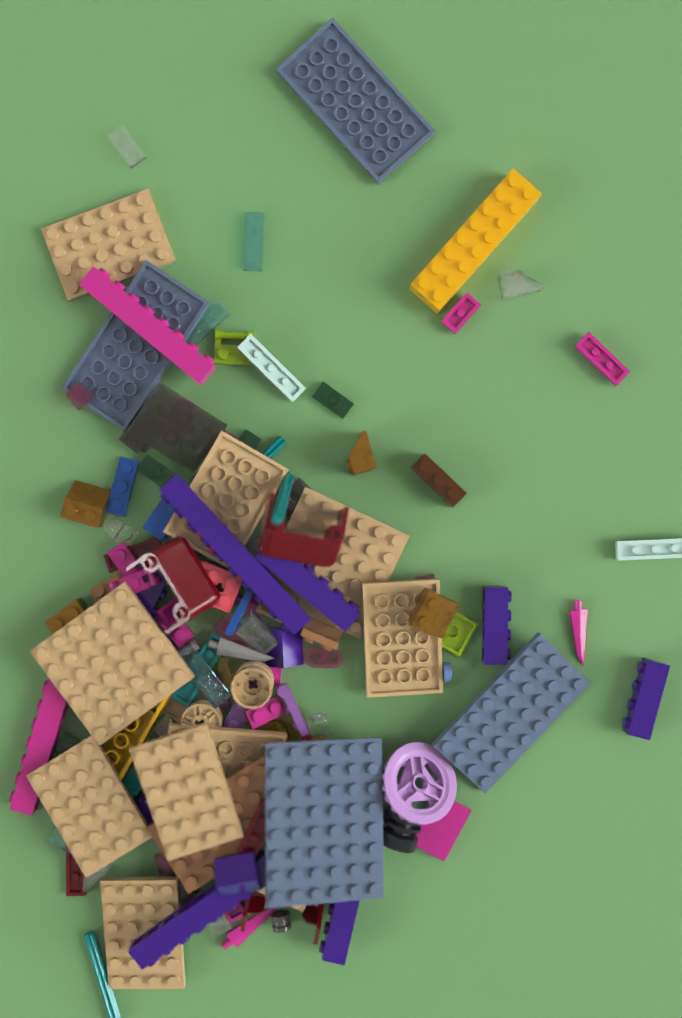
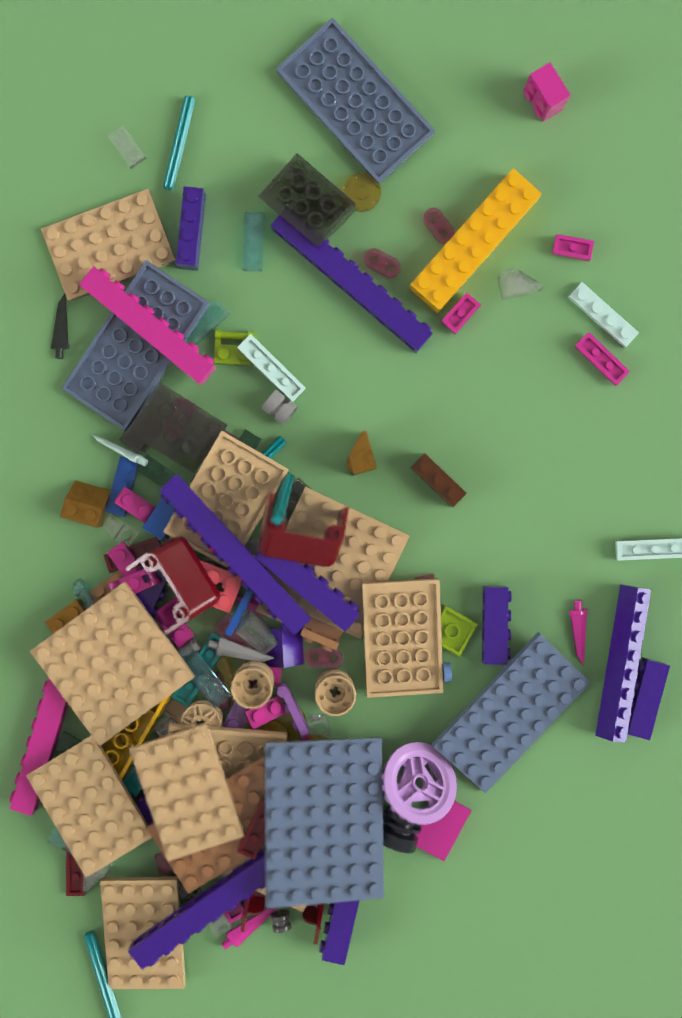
(60, 332): none -> pearl dark grey bar
(79, 396): clear pink plate -> none
(81, 590): none -> clear light blue plate
(134, 457): none -> light aqua bar
(134, 504): none -> dark pink plate
(179, 142): none -> teal axle
(190, 228): none -> dark purple brick
(236, 874): dark purple slope -> none
(279, 407): none -> light grey wheel
(308, 200): none -> clear smoke slope
(333, 400): clear green plate -> none
(340, 701): none -> tan wheel
(357, 286): none -> dark purple brick
(363, 191): none -> clear yellow tile
(383, 261): none -> clear pink plate
(433, 613): pearl gold slope -> none
(440, 225): none -> clear pink plate
(546, 92): none -> dark pink brick
(572, 247): none -> dark pink plate
(603, 315): none -> light aqua plate
(623, 663): none -> dark purple brick

